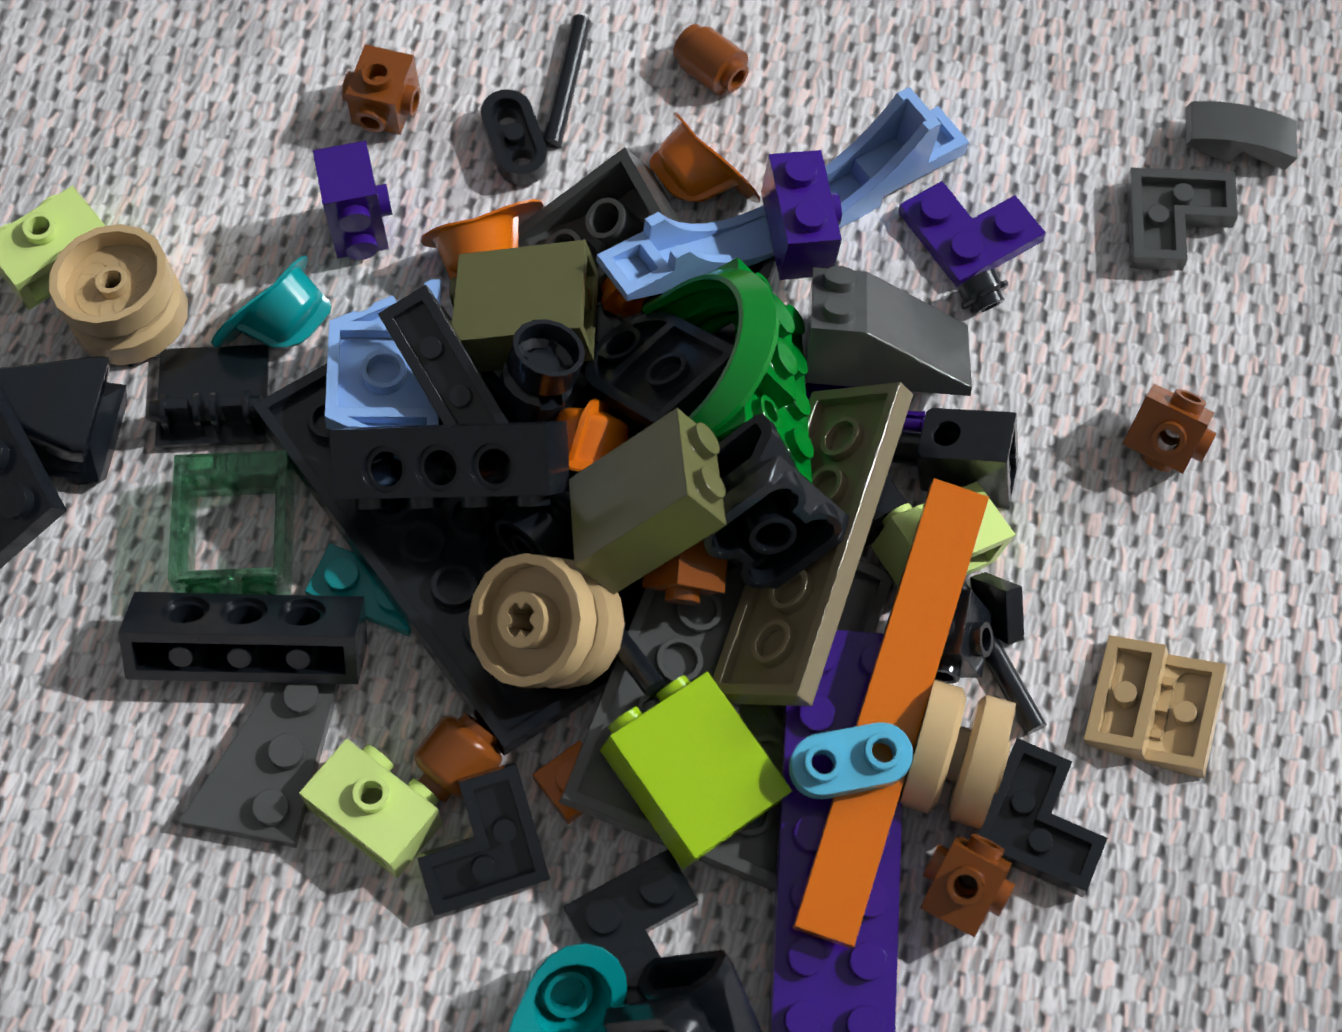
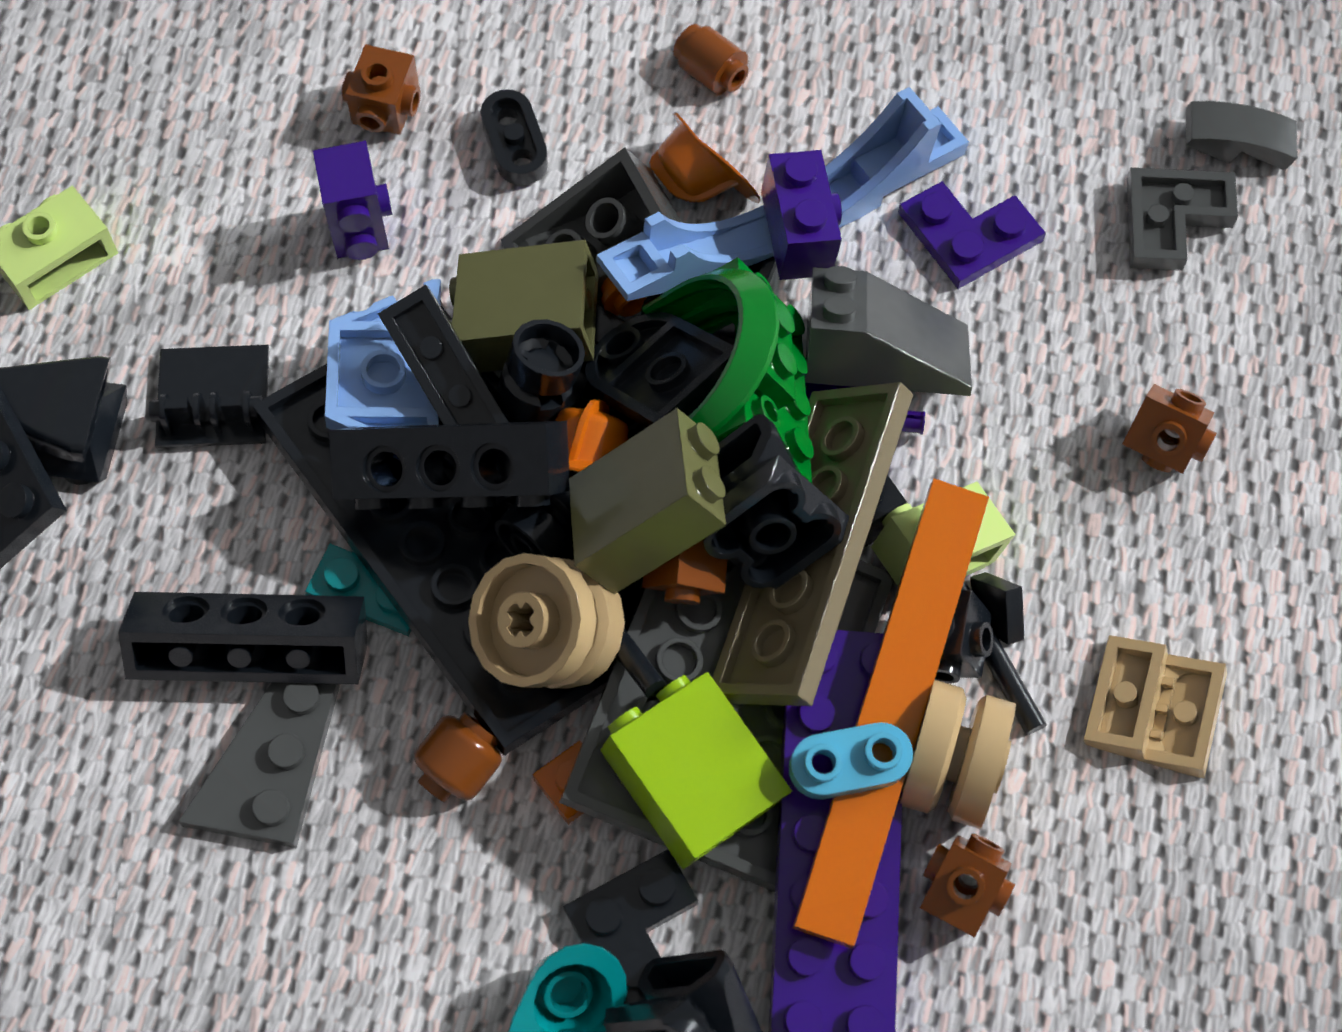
(118, 294): tan wheel -> none
(227, 476): clear green window -> none
(281, 314): teal piece -> none
(373, 806): yellowish green brick -> none
(484, 233): orange piece -> none
(501, 853): black plate -> none
(566, 81): black bar -> none
(964, 449): black torso -> none
(982, 291): black plate -> none
(1028, 831): black plate -> none

